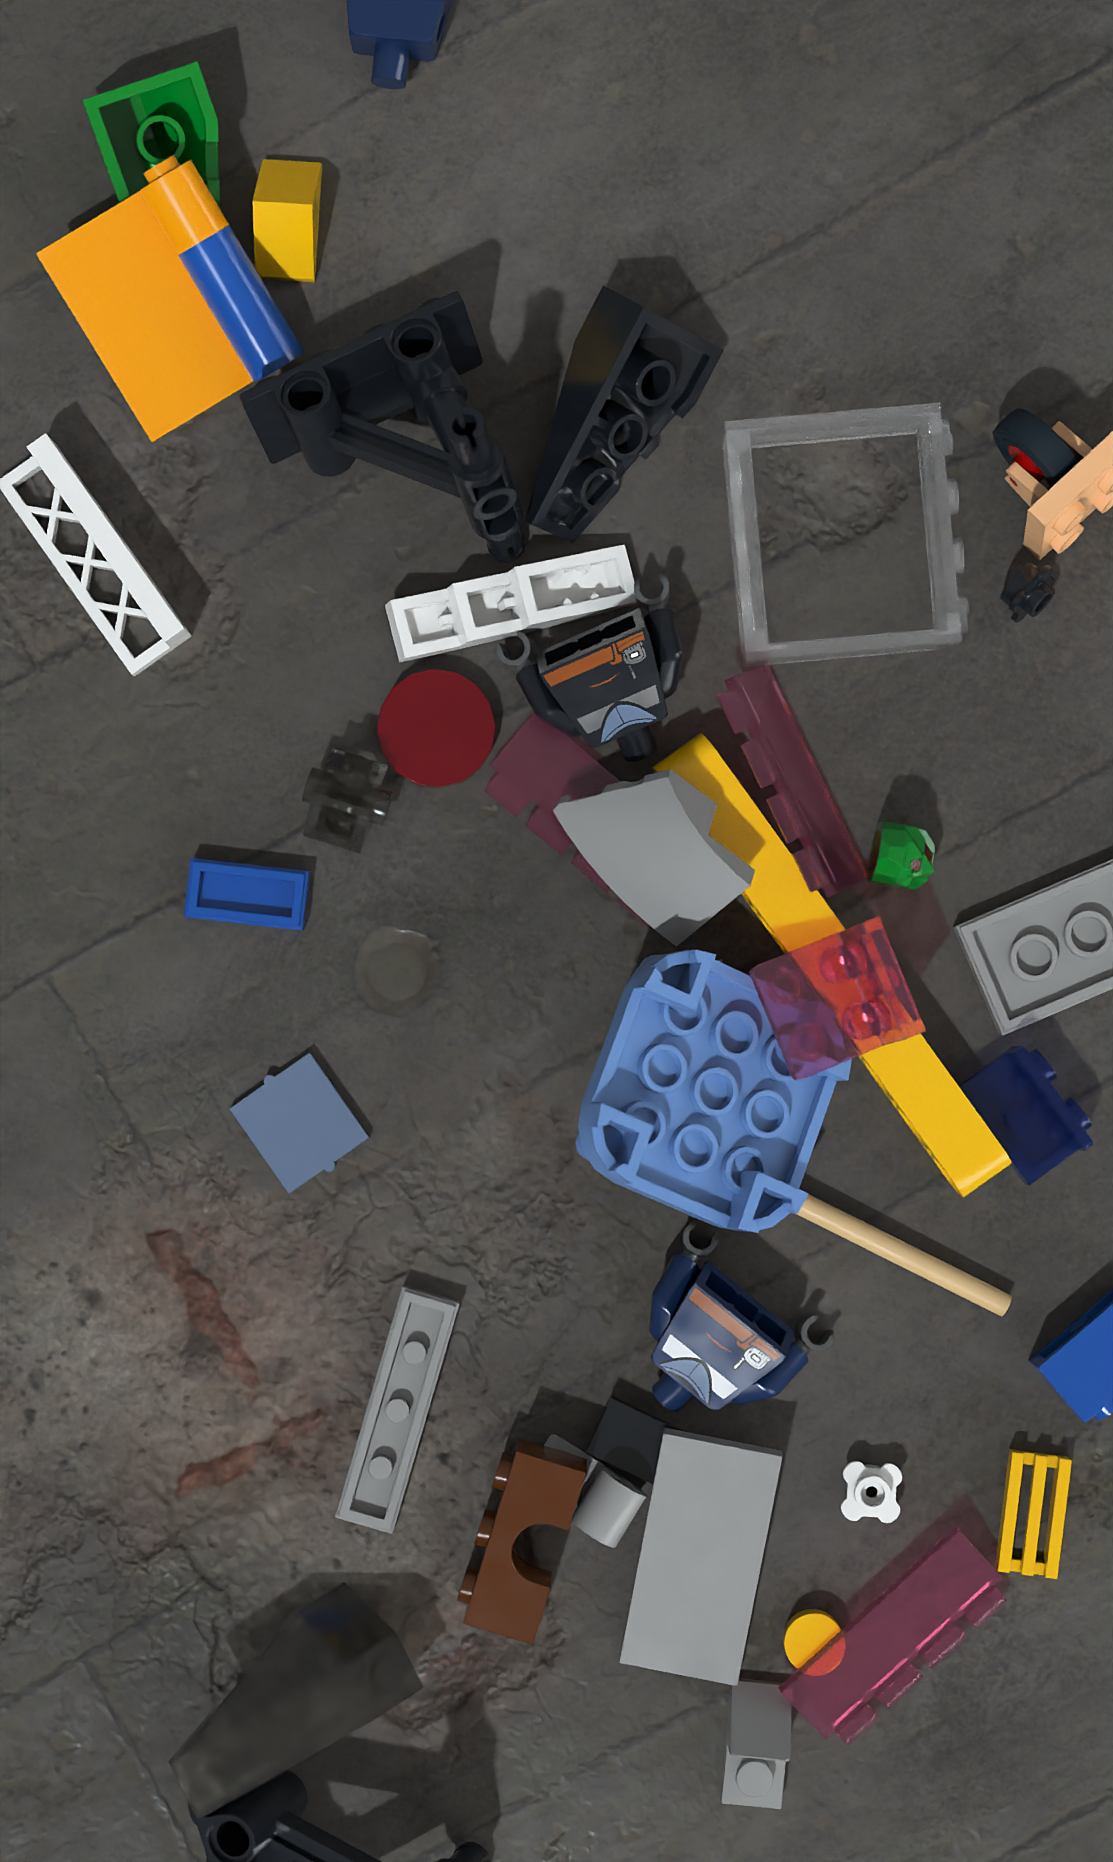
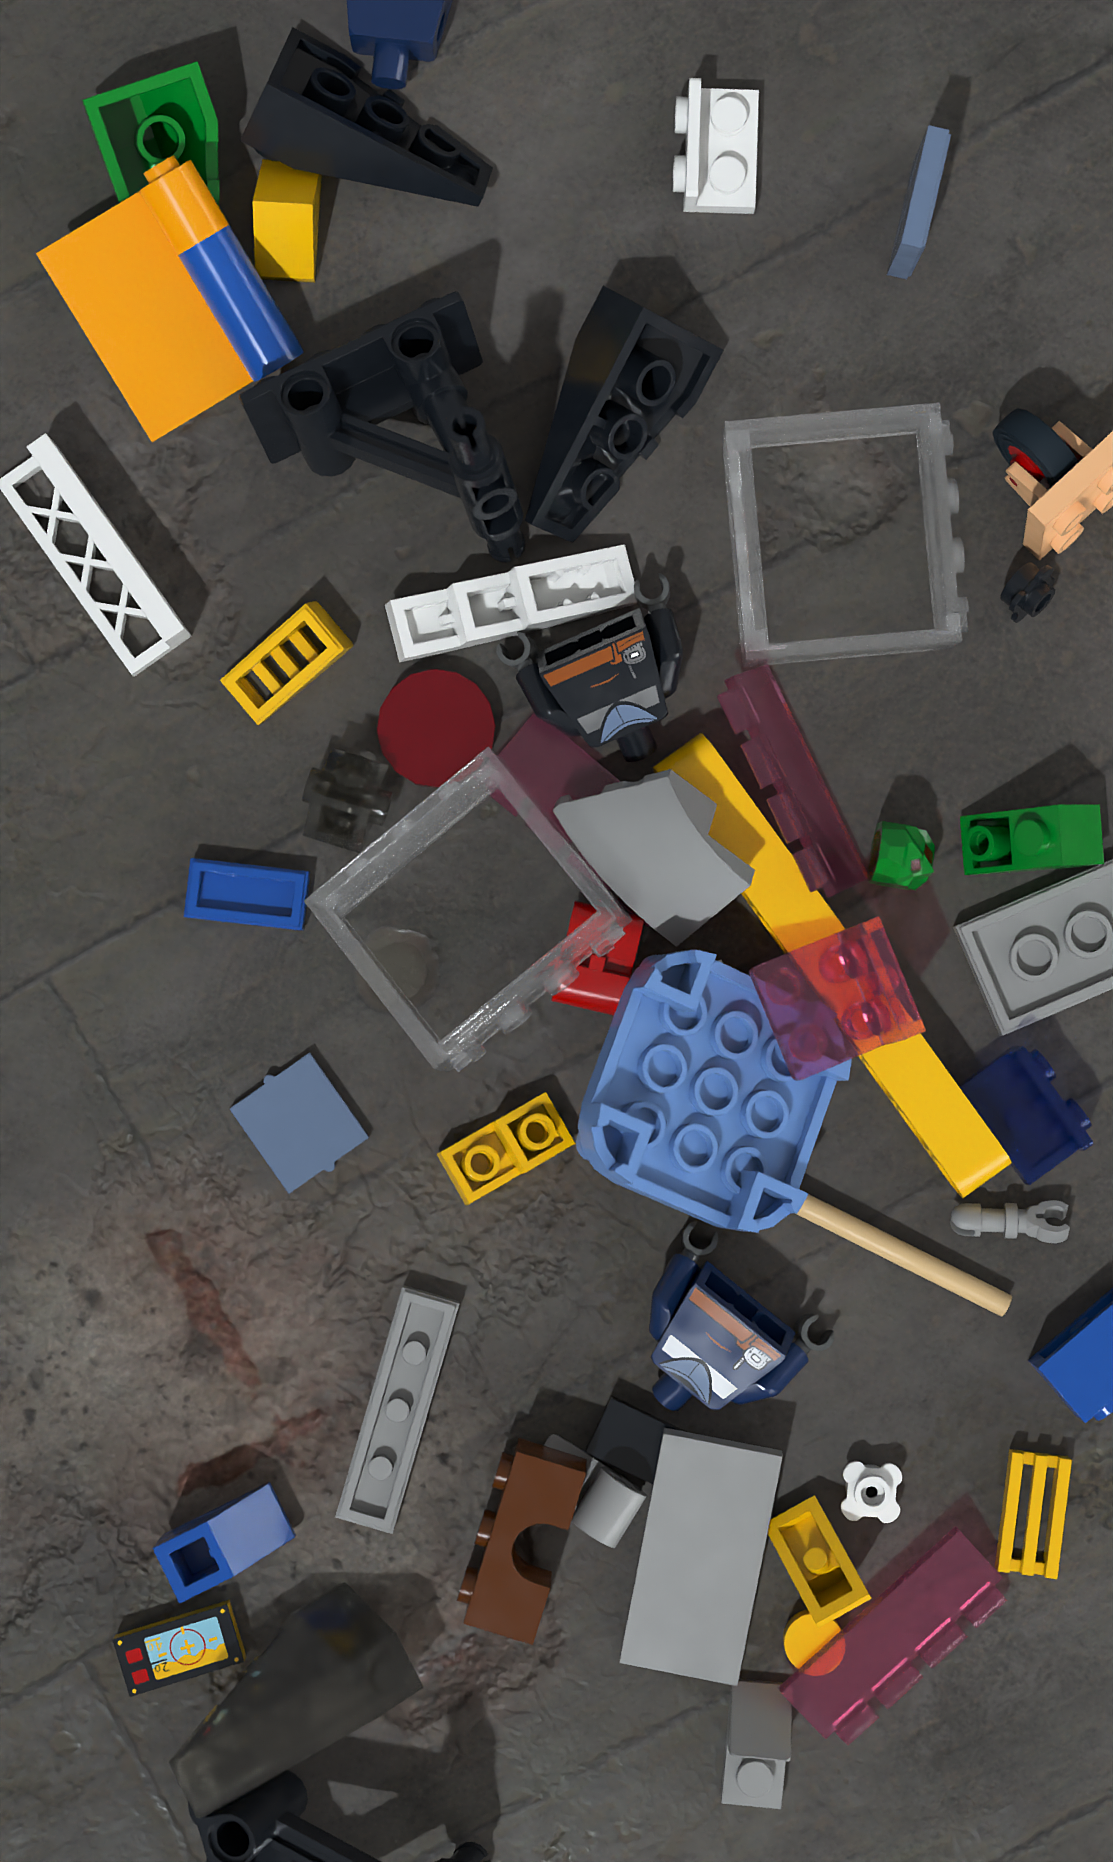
(179, 1648): none -> tile
(223, 1542): none -> blue slope
(326, 630): none -> yellow slope
(337, 126): none -> black wedge
(409, 839): none -> clear window
(505, 1148): none -> yellow slope
(602, 977): none -> red piece
(719, 149): none -> white bracket
(817, 1561): none -> yellow slope
(919, 202): none -> sand blue tile
(971, 1220): none -> light grey piece
(1032, 839): none -> green slope

